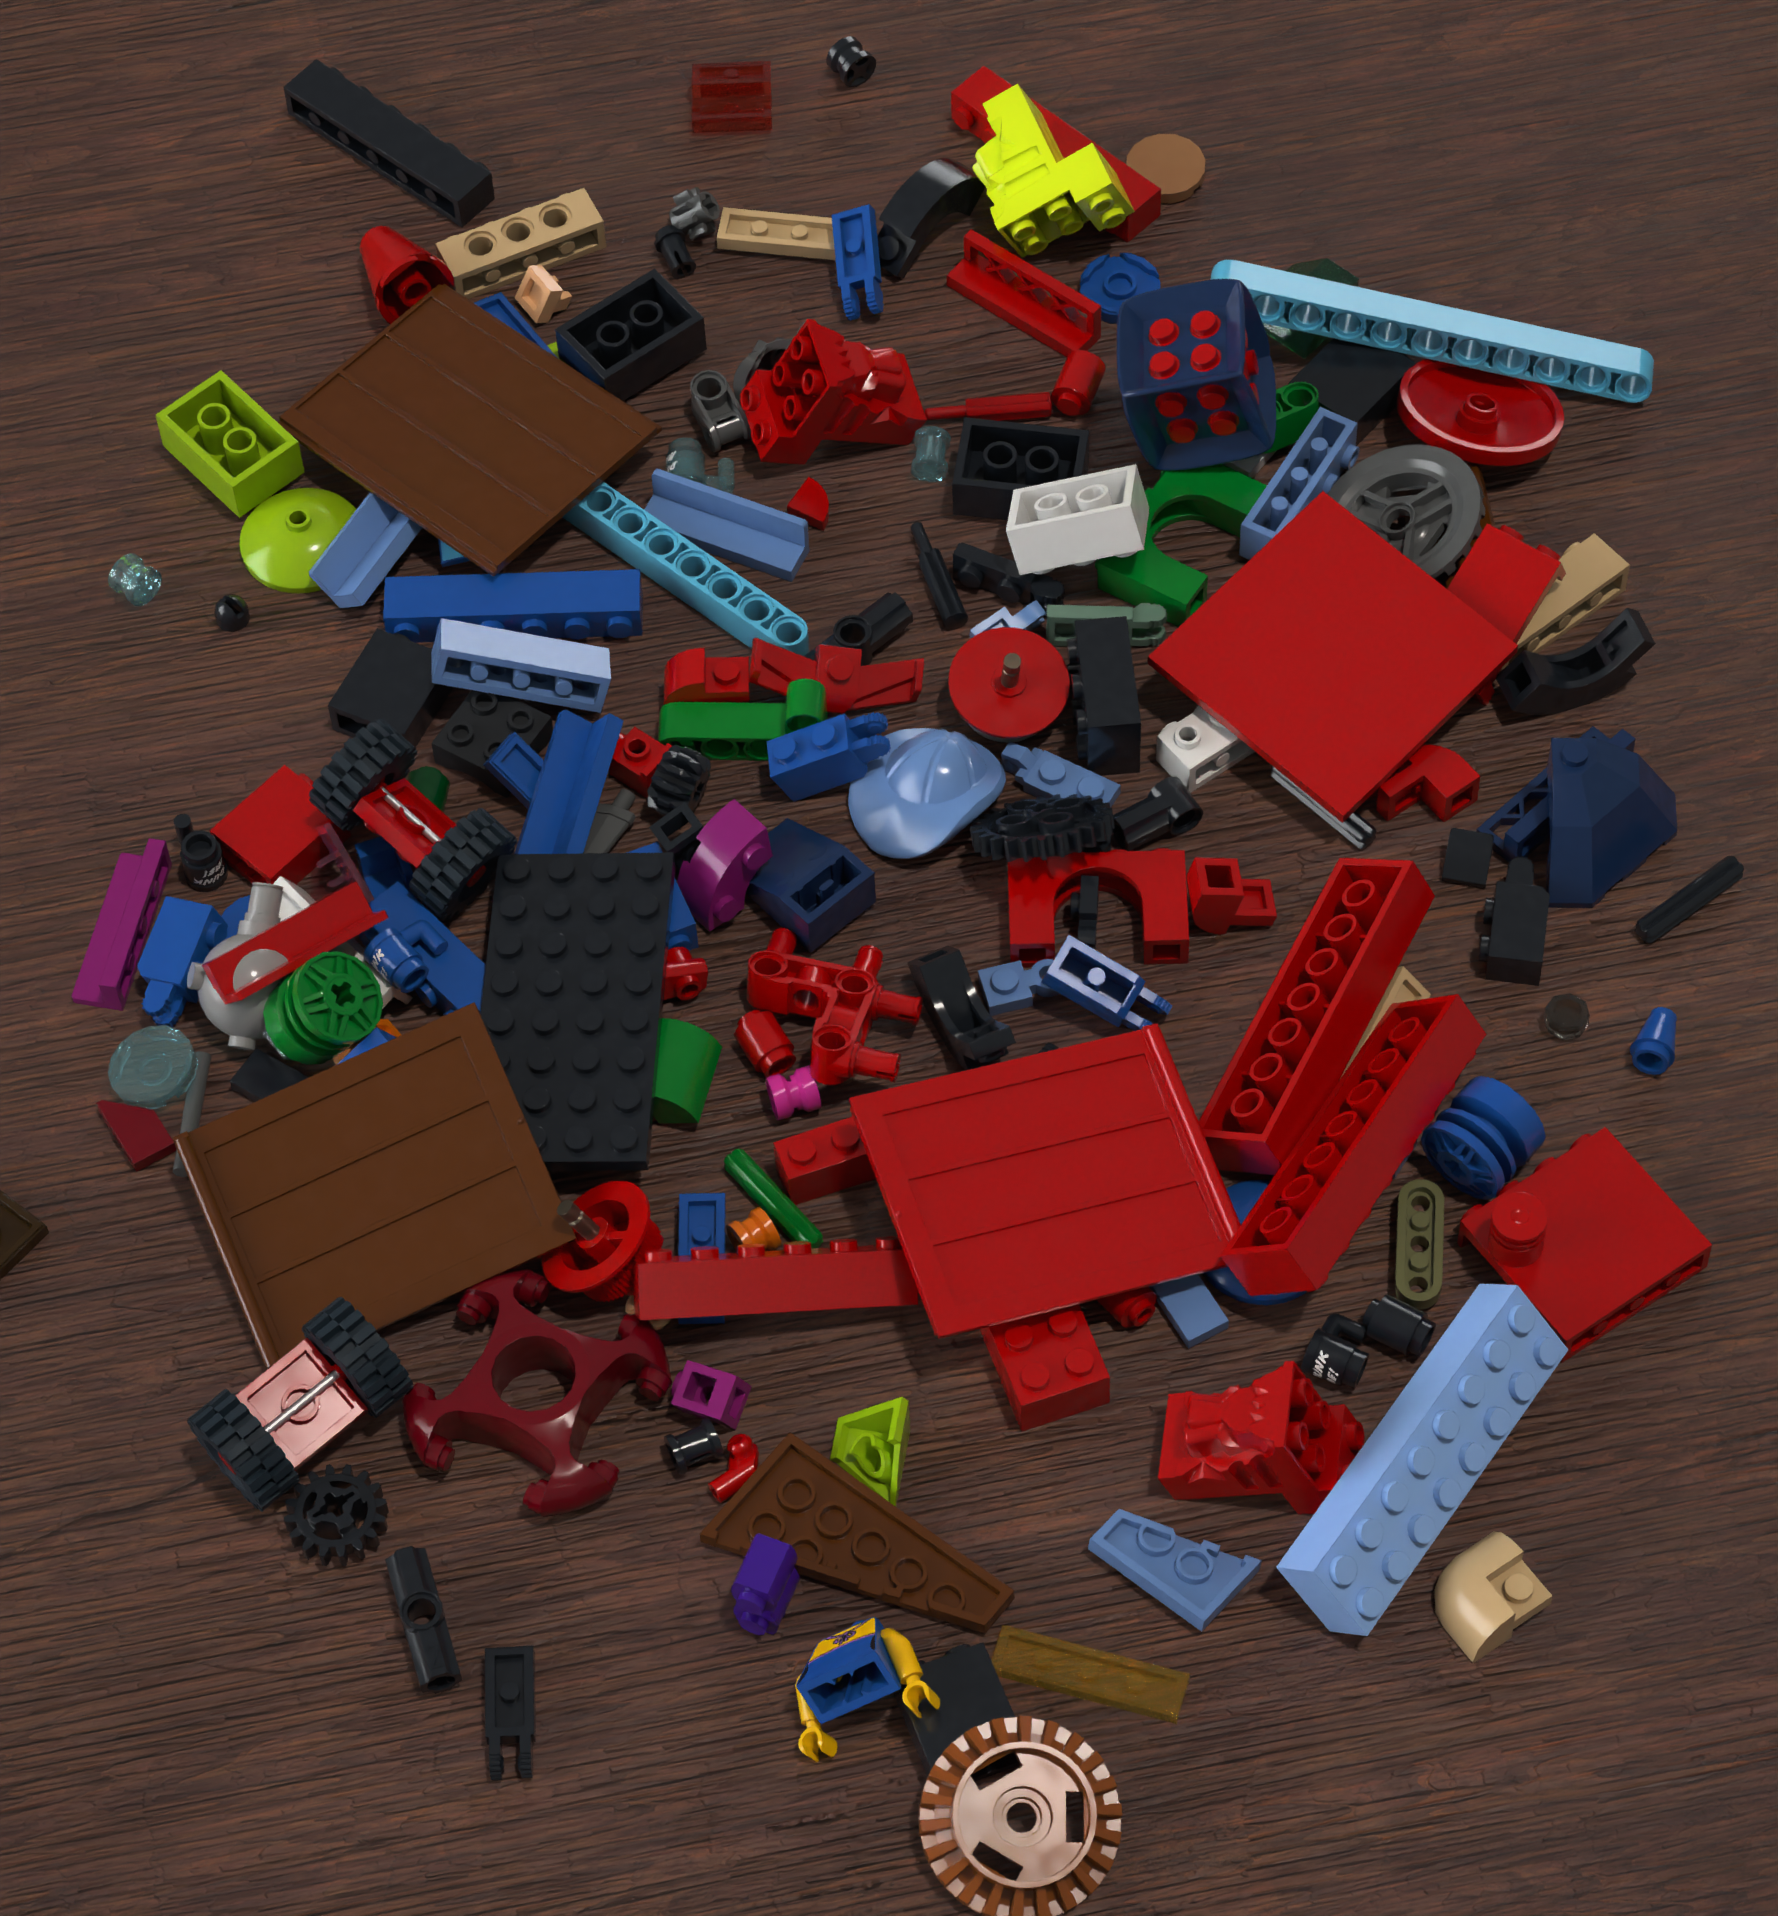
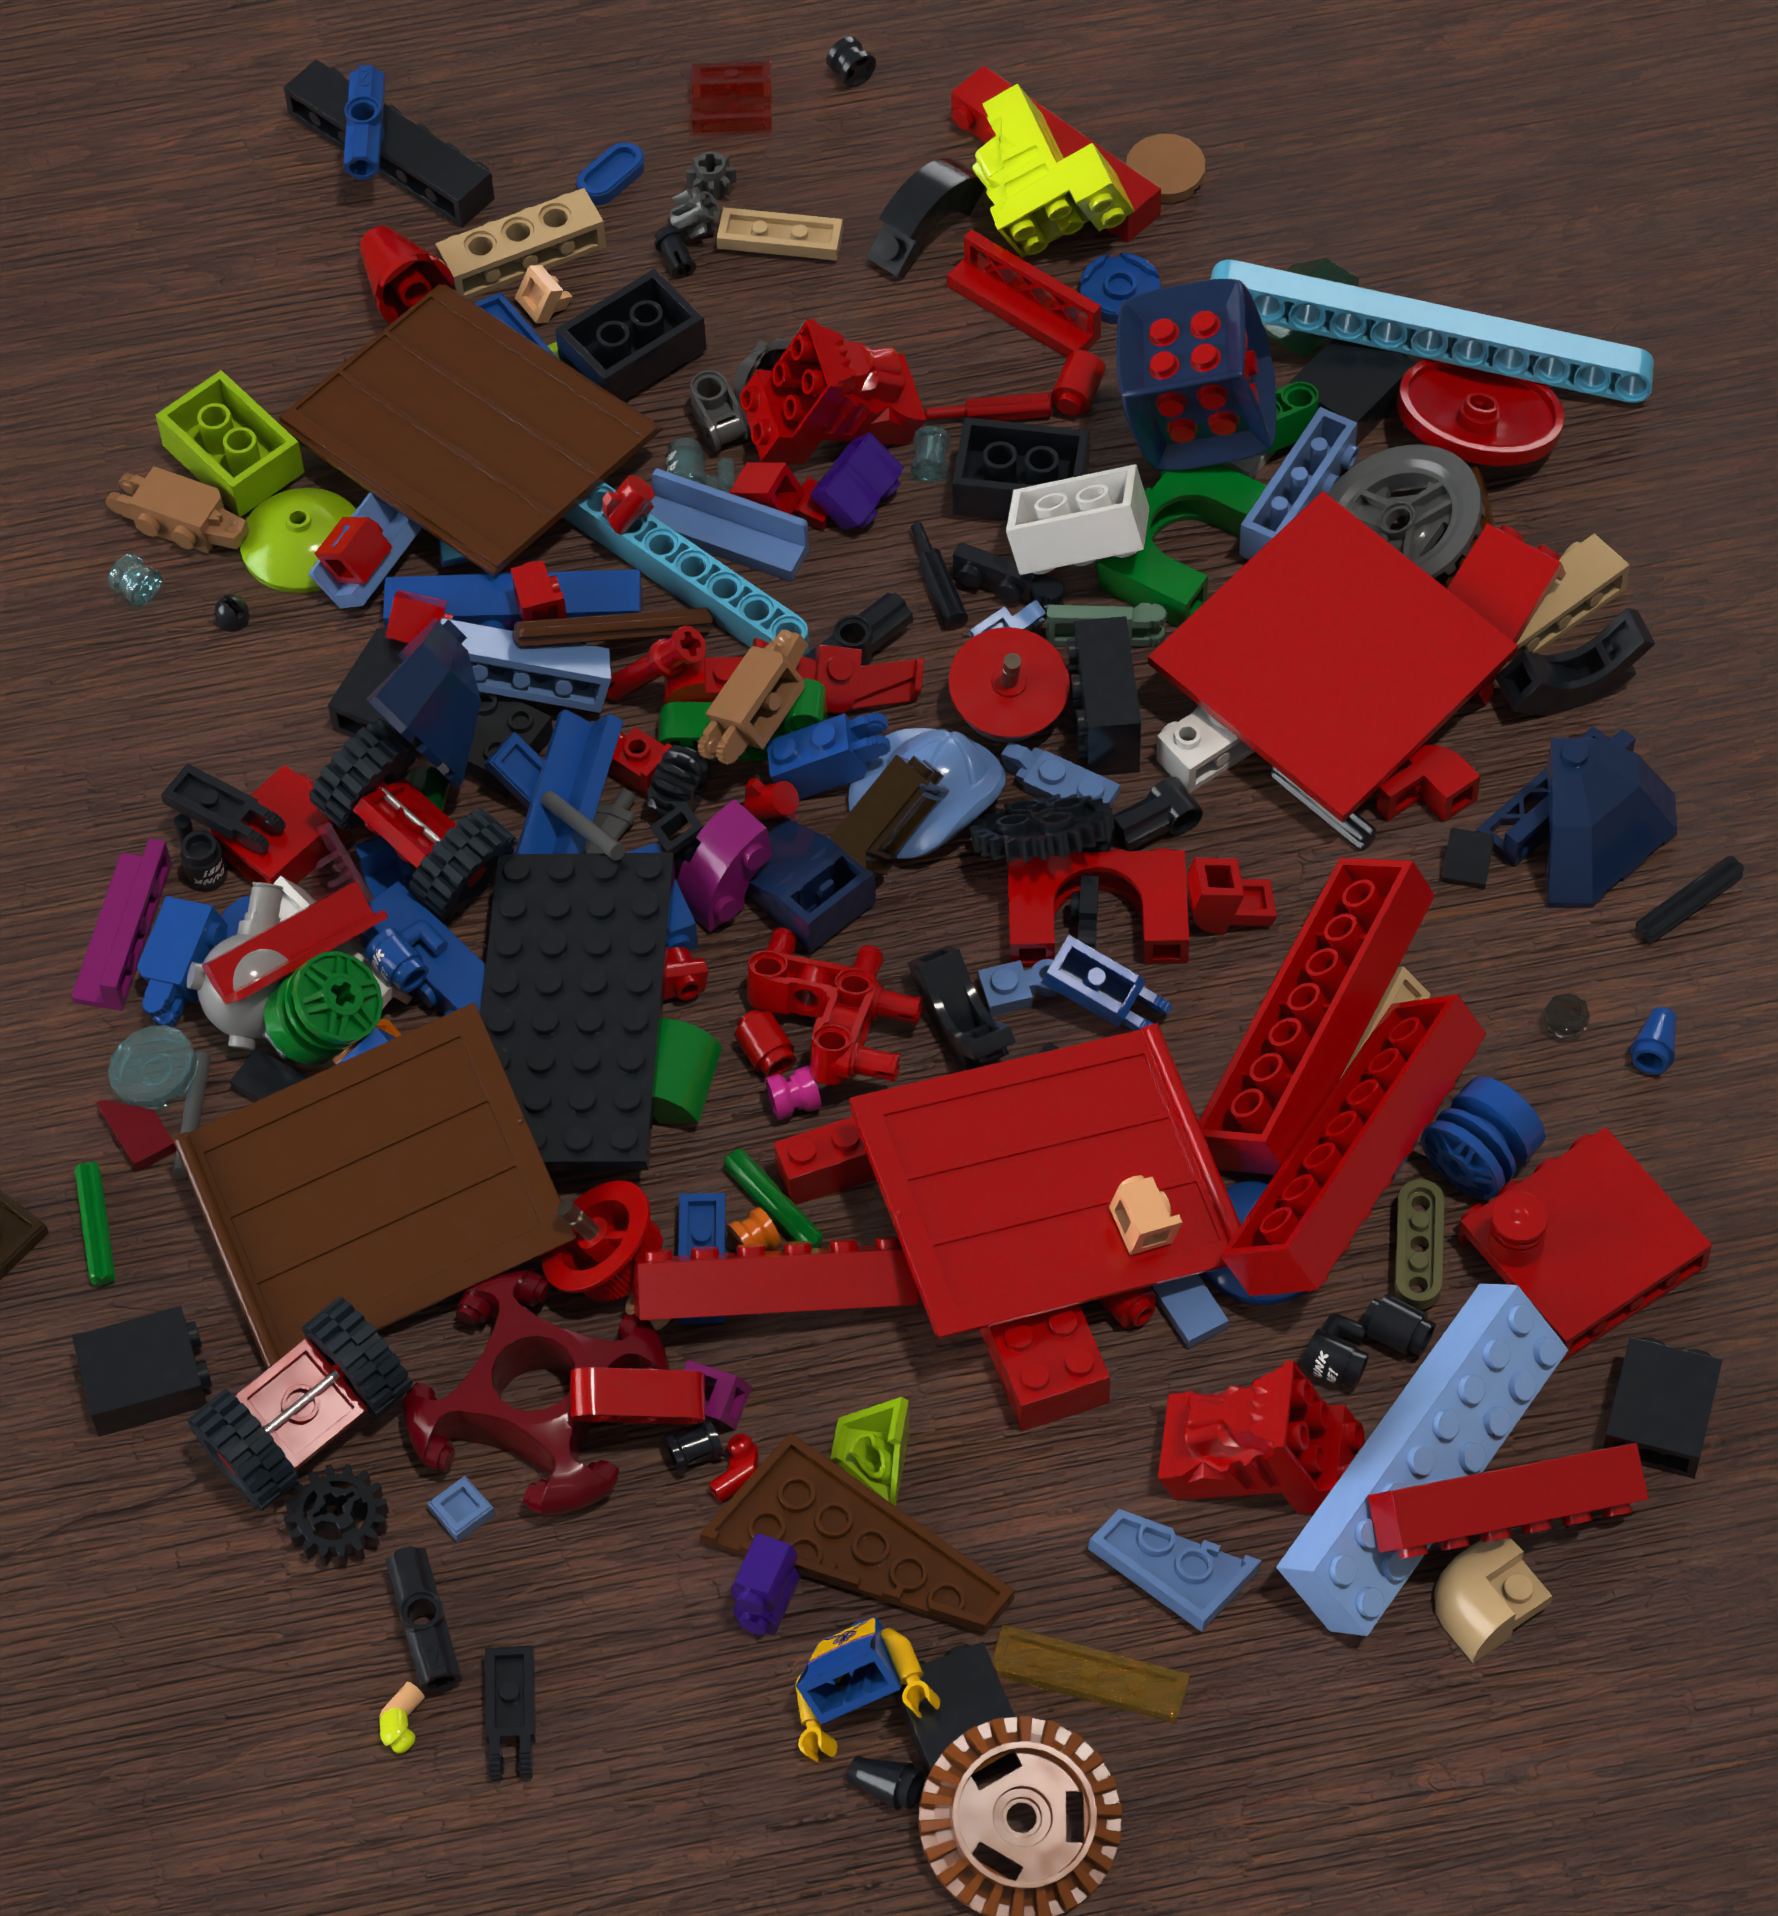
(95, 1223): none -> green axle
(142, 1370): none -> black brick
(178, 510): none -> medium nougat hinge
(221, 807): none -> black hinge
(353, 549): none -> red brick
(364, 122): none -> blue piece
(394, 1718): none -> neon yellow arm
(412, 613): none -> red brick
(433, 698): none -> dark blue brick
(461, 1509): none -> medium blue tile
(537, 593): none -> red brick
(583, 825): none -> dark grey bar
(609, 627): none -> reddish brown axle
(612, 172): none -> blue tile
(627, 503): none -> red piece
(637, 1396): none -> red beam
(664, 659): none -> red pin
(712, 174): none -> dark grey gear
(754, 699): none -> medium nougat hinge
(769, 485): none -> red brick
(771, 801): none -> red piece
(857, 259): blue hinge -> none
(858, 482): none -> dark purple brick
(889, 812): none -> dark brown window
(889, 1781): none -> black cone
(1143, 1215): none -> light nougat brick
(1508, 1498): none -> red brick
(1517, 927): black hinge -> none
(1664, 1404): none -> black brick

